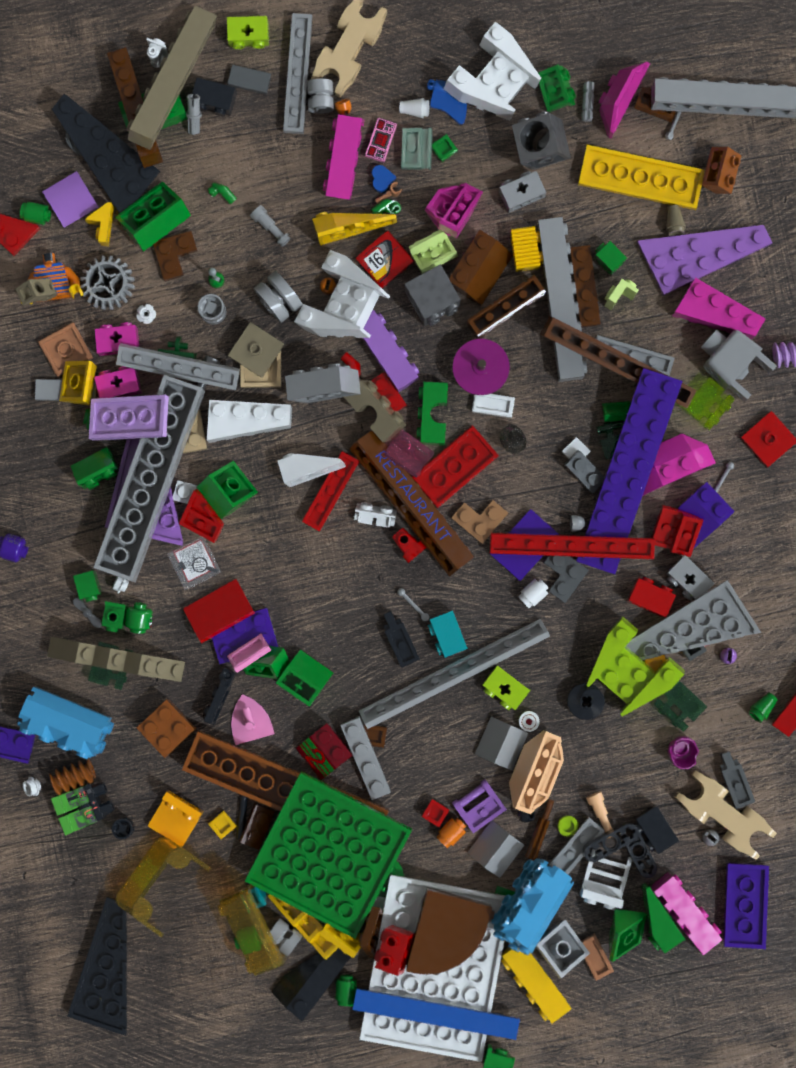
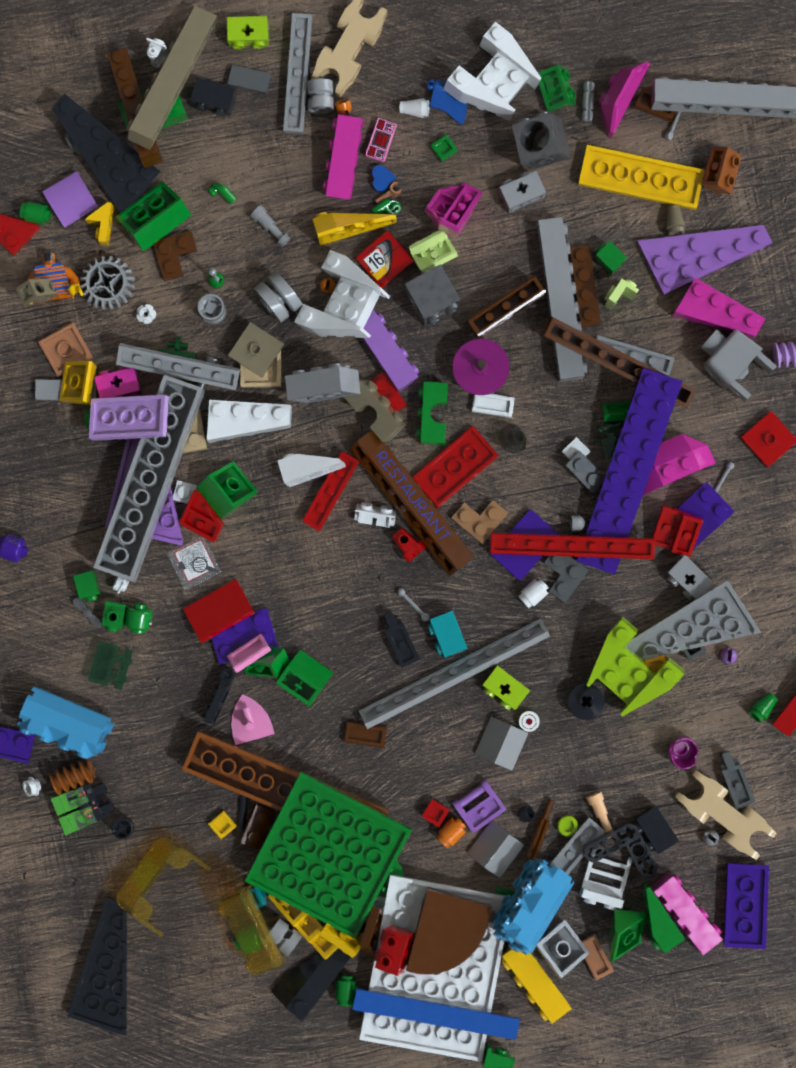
(95, 469): green slope -> none
(104, 338): dark pink brick -> none
(115, 659): dark tan arch -> none
(166, 728): dark orange brick -> none
(175, 818): light orange bracket -> none
(193, 114): light grey axle -> none
(324, 751): dark red slope -> none
(352, 362): red arm -> none
(365, 758): light grey plate -> none
(408, 453): clear pink panel -> none
(416, 148): sand green plate -> none
(480, 267): reddish brown slope -> none
(525, 248): yellow brick -> none
(536, 772): light nougat wedge -> none
(651, 597): red brick -> none
(684, 700): clear green plate -> none
(704, 399): clear neon green plate -> none

